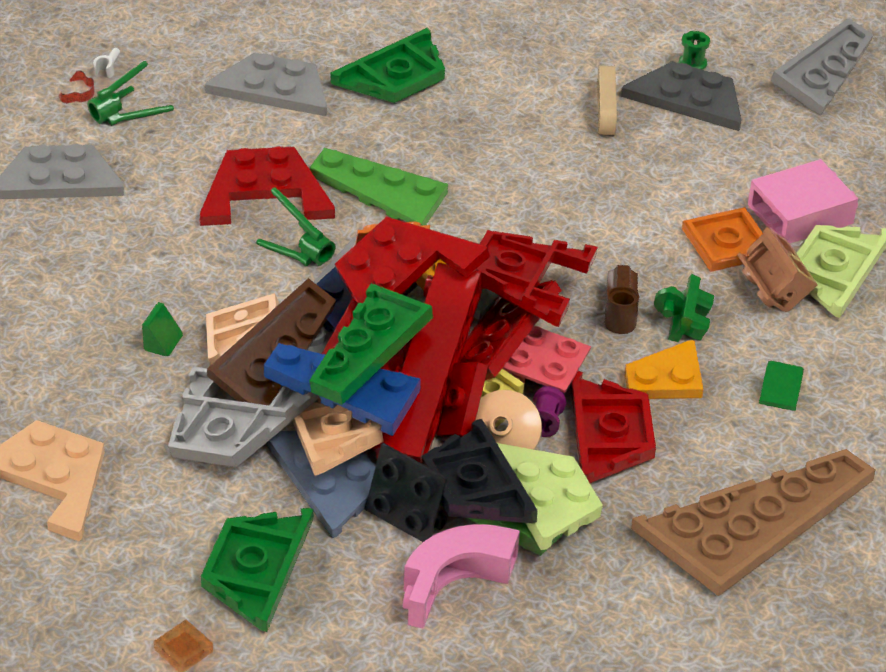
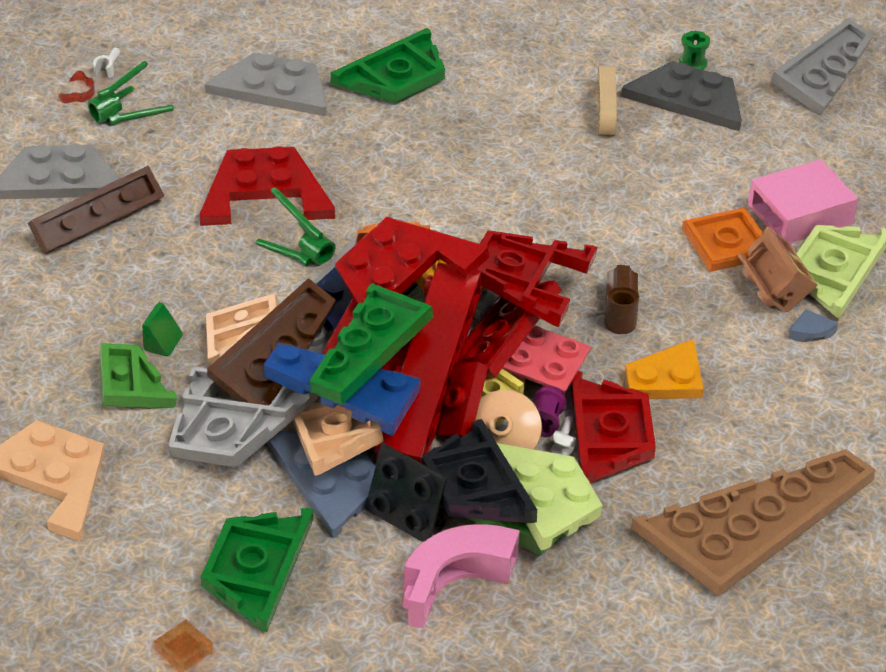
(95, 209): none -> reddish brown plate
(131, 379): none -> bright green wing
(389, 188): bright green wing -> none
(564, 443): none -> white hand
(686, 309): green hips -> none
(781, 385): green slope -> none
(811, 326): none -> sand blue tile

